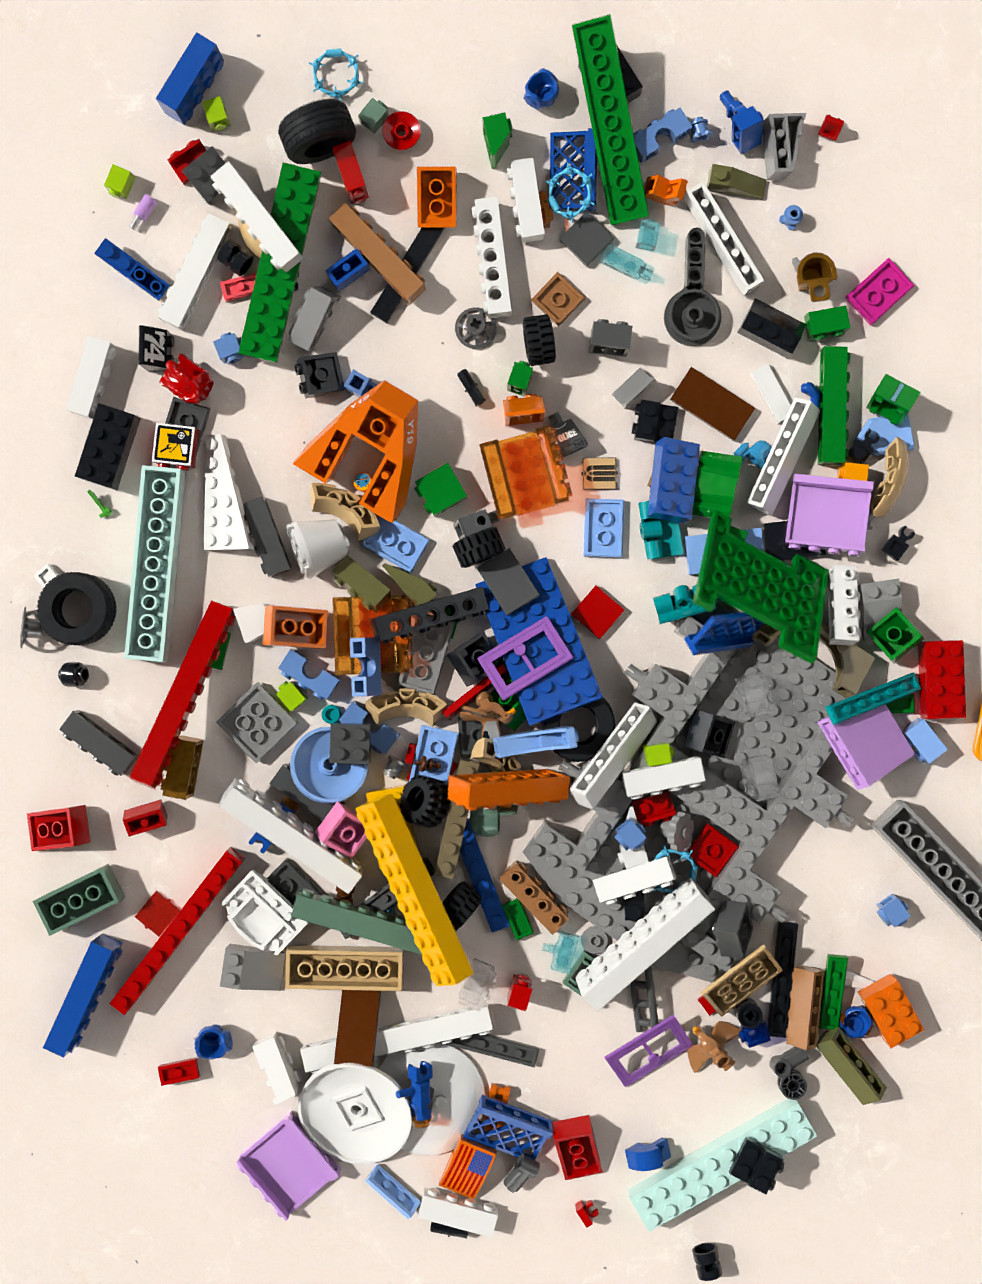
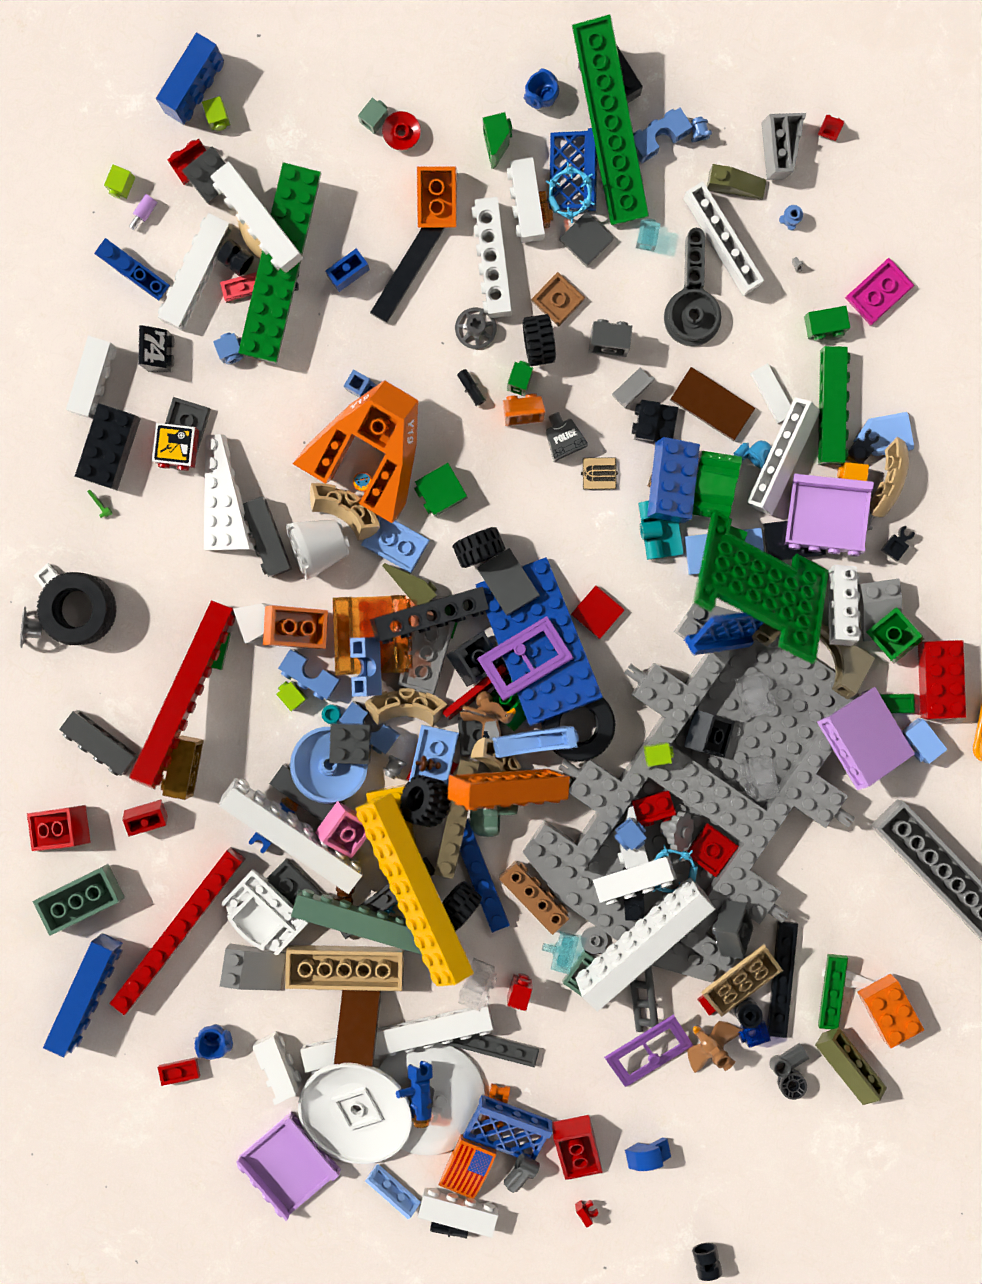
(73, 674): black head -> none
(155, 564): light aqua brick -> none
(157, 913): clear red piece -> none
(187, 380): red piece -> none
(256, 722): light grey plate -> none
(312, 317): light grey wedge -> none
(314, 129): black tyre -> none
(319, 375): black plate -> none
(335, 53): medium azure piece -> none
(350, 172): red brick -> none
(361, 584): olive brick -> none
(377, 253): medium nougat brick -> none
(411, 753): red tile -> none
(468, 525): dark grey torso -> none
(517, 919): green tile -> none
(526, 472): clear orange slope -> none
(603, 527): light blue tile -> none
(613, 755): white brick -> none
(625, 263): clear light blue hinge -> none
(664, 190): orange brick -> none
(664, 776): white brick -> none
(678, 605): teal panel -> none
(707, 1169): light aqua brick -> none
(746, 123): blue brick -> none
(757, 1165): black plate -> none
(772, 328): black slope -> none
(805, 1007): medium nougat brick -> none
(813, 392): blue arm -> none
(814, 272): pearl gold container -> none
(856, 1021): blue hair -> none
(873, 698): teal tile -> none
(893, 400): green container -> none
(893, 911): medium blue brick -> none

